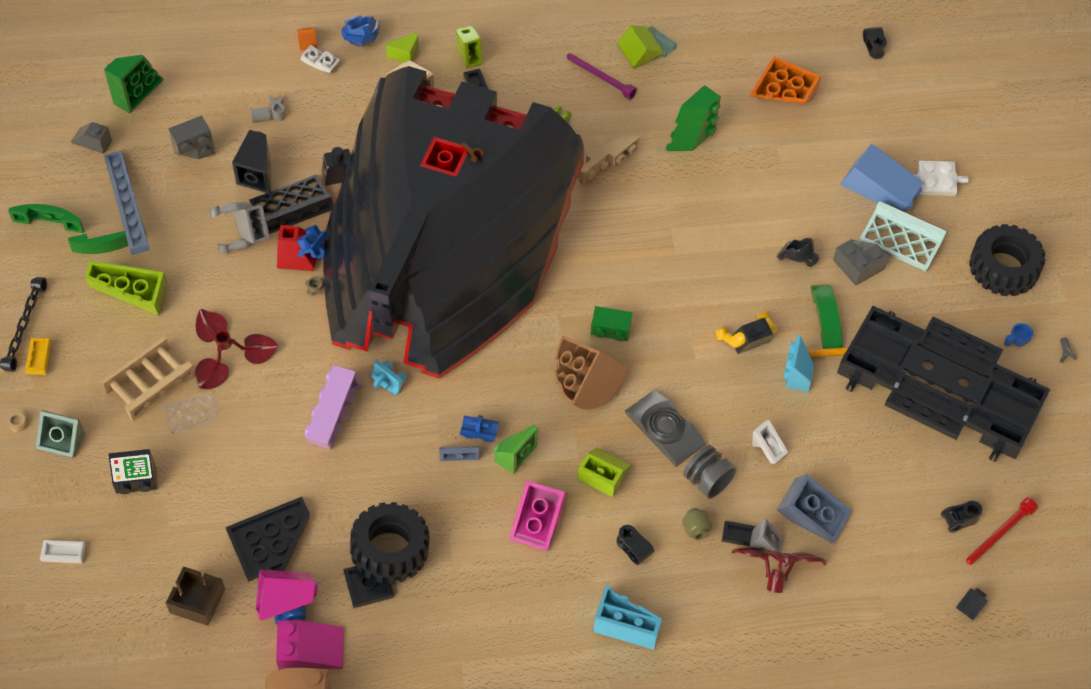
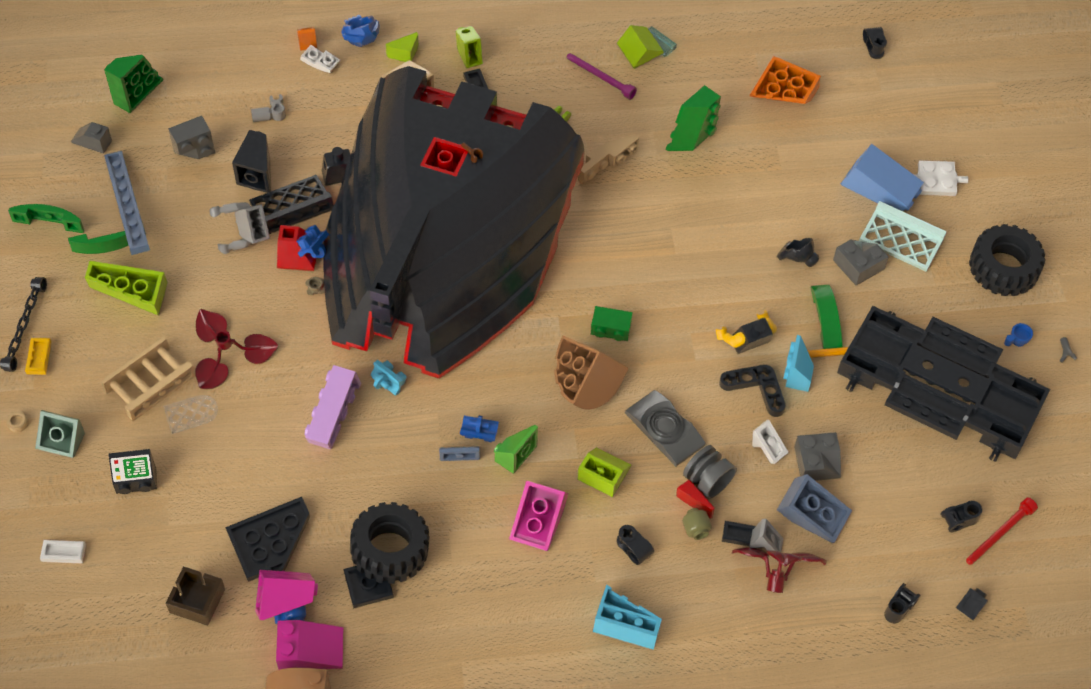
(693, 497): none -> red slope
(763, 383): none -> black beam
(818, 456): none -> dark grey slope
(902, 601): none -> black piece

